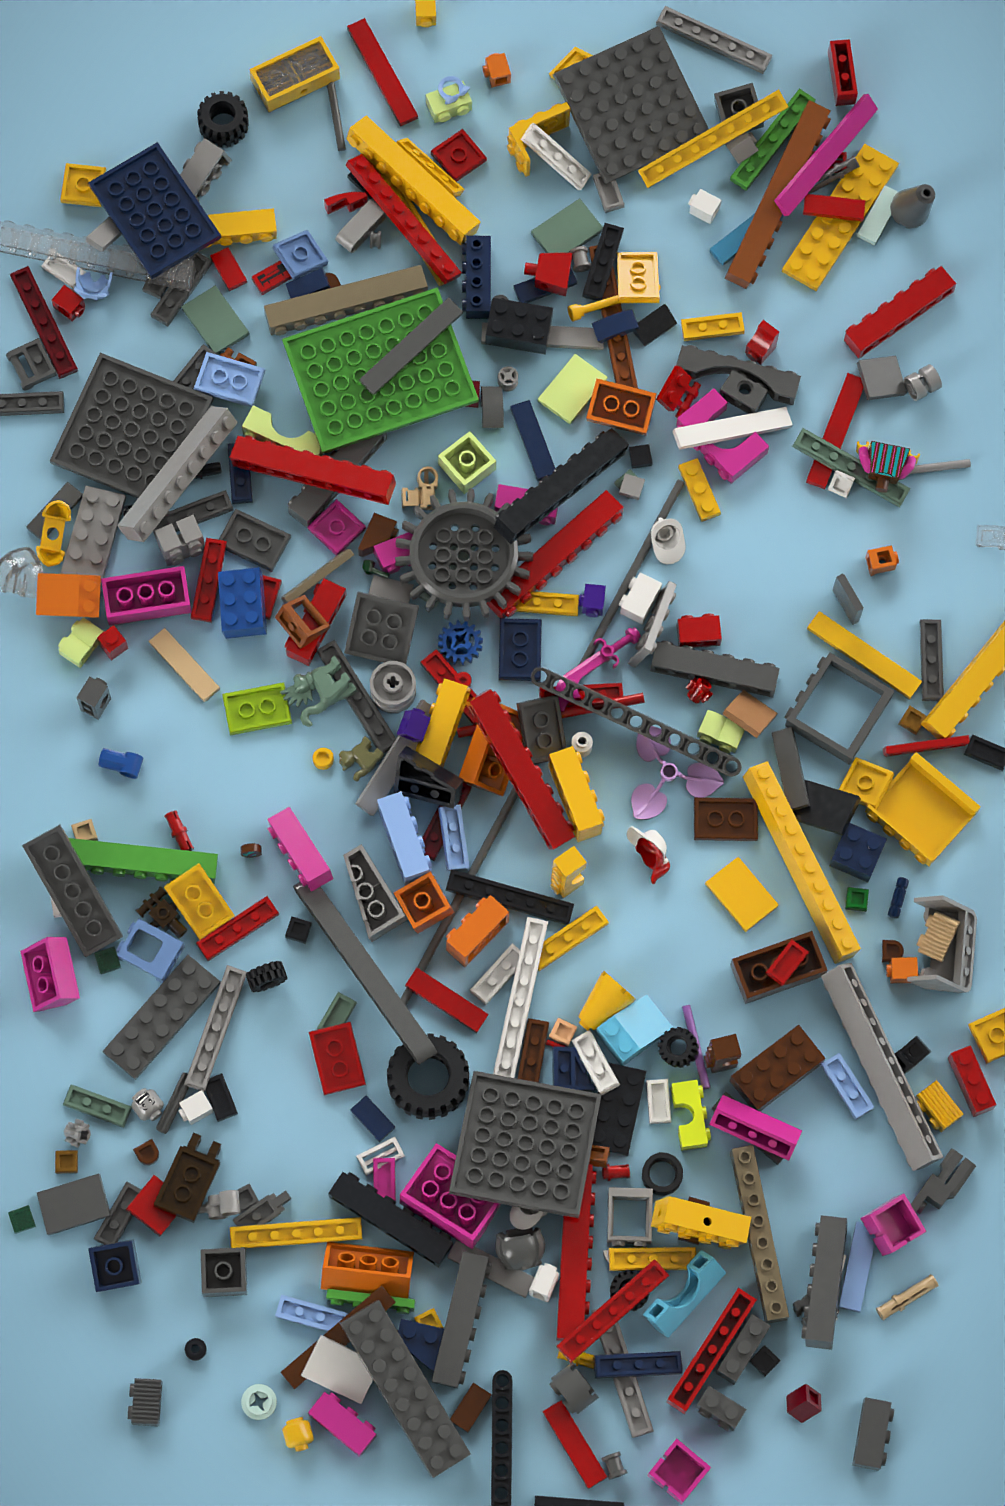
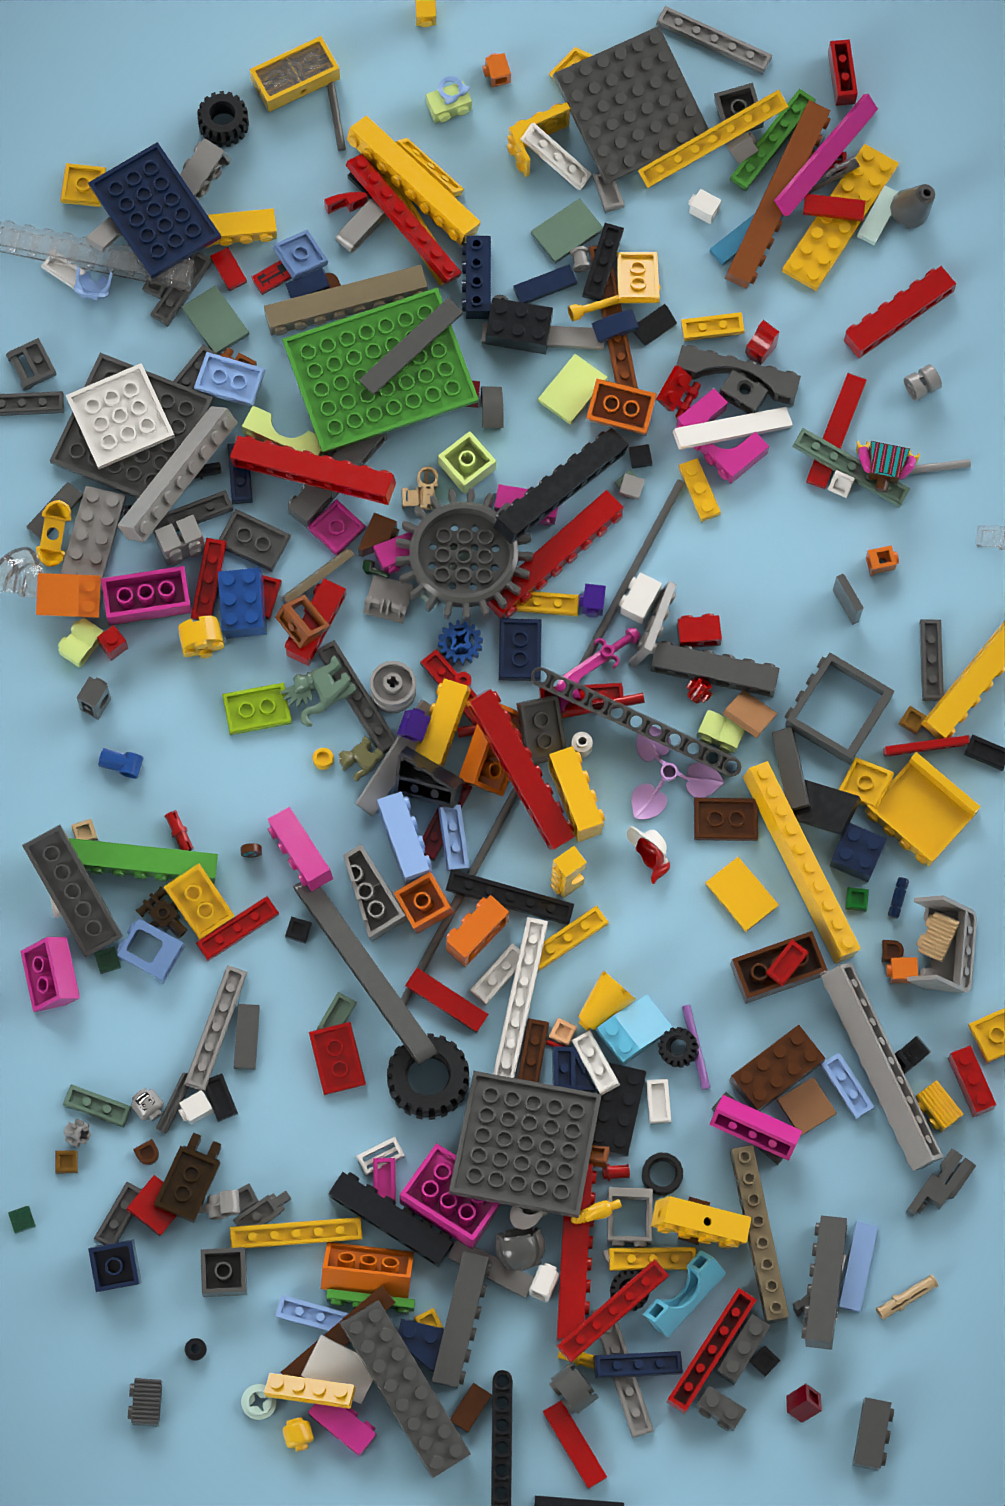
(44, 322): dark red tile -> none
(68, 303): red brick -> none
(73, 1204): dark grey tile -> none
(120, 416): none -> white plate
(161, 1017): dark grey plate -> none
(184, 665): tan tile -> none
(201, 637): none -> yellow brick
(246, 1036): none -> dark grey tile
(266, 976): black tyre -> none
(310, 1390): none -> yellow plate
(372, 1118): dark blue tile -> none
(375, 239): dark grey bush -> none
(381, 628): dark grey plate -> none
(382, 72): red tile -> none
(458, 155): red tile -> none
(508, 374): light grey wheel -> none
(533, 439): dark blue tile -> none
(551, 272): red torso -> none
(597, 1211): none -> yellow piece
(614, 1465): dark grey bush -> none
(668, 540): white piece -> none
(679, 1471): dark pink piece -> none
(688, 1096): neon yellow arch -> none
(722, 1053): reddish brown arch -> none
(806, 1106): none -> medium nougat tile
(864, 655): yellow tile -> none
(881, 377): tile -> none
(893, 1223): dark pink piece -> none

